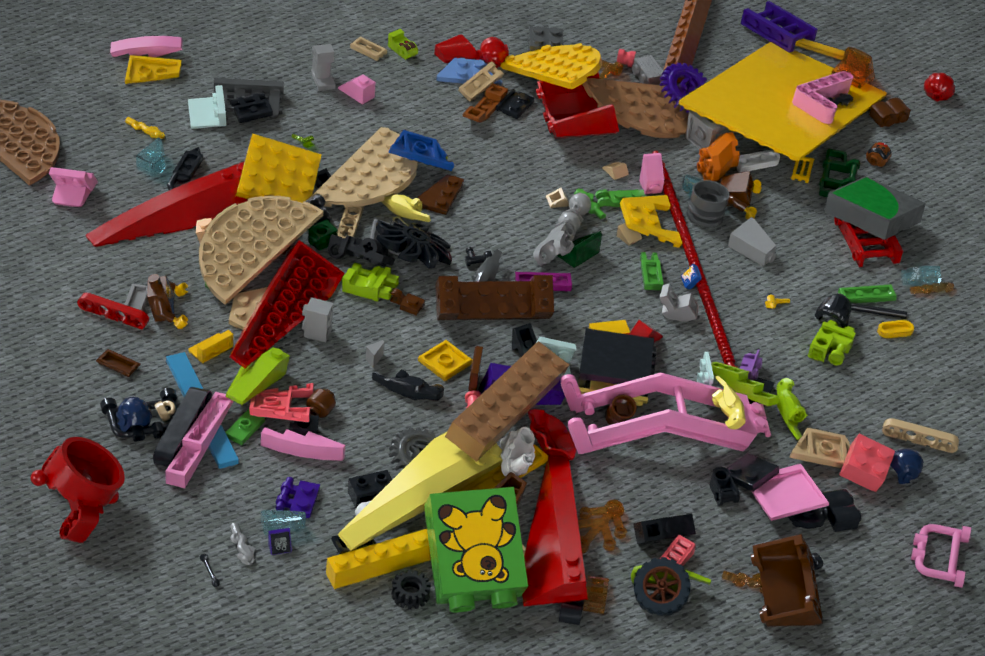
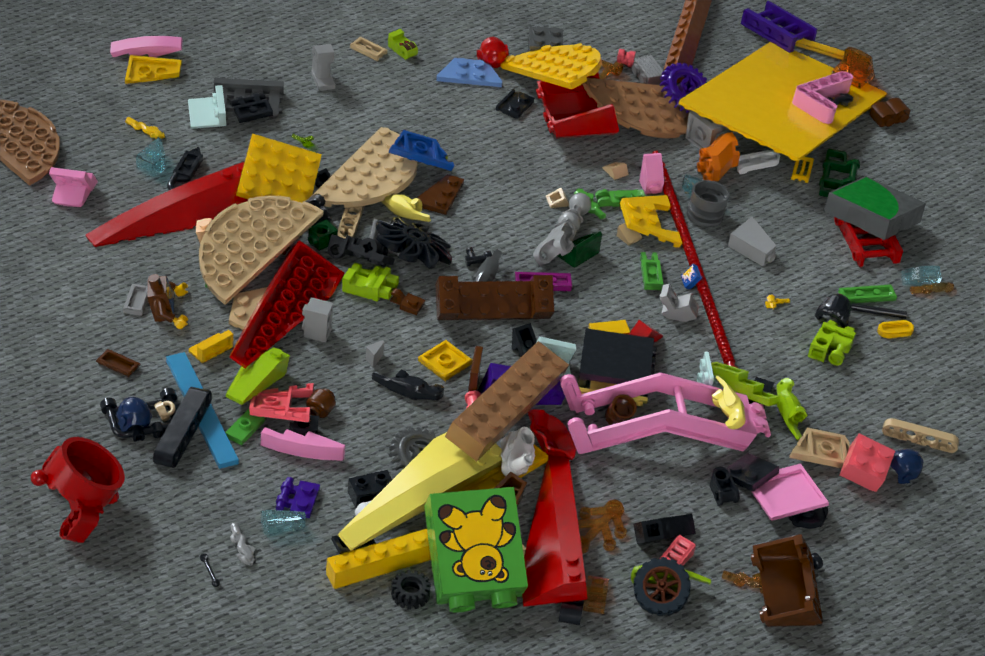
(134, 317): red beam -> none
(197, 440): bright pink slope -> none
(279, 541): slope -> none
(359, 88): bright pink slope -> none
(455, 48): red slope -> none
(480, 81): tan plate -> none
(487, 105): dark orange slope -> none
(741, 189): reddish brown torso -> none
(752, 363): medium lavender hinge -> none
(841, 510): black brick -> none
(878, 153): dark orange head -> none
(919, 553): bright pink bar -> none
(939, 86): red plant -> none

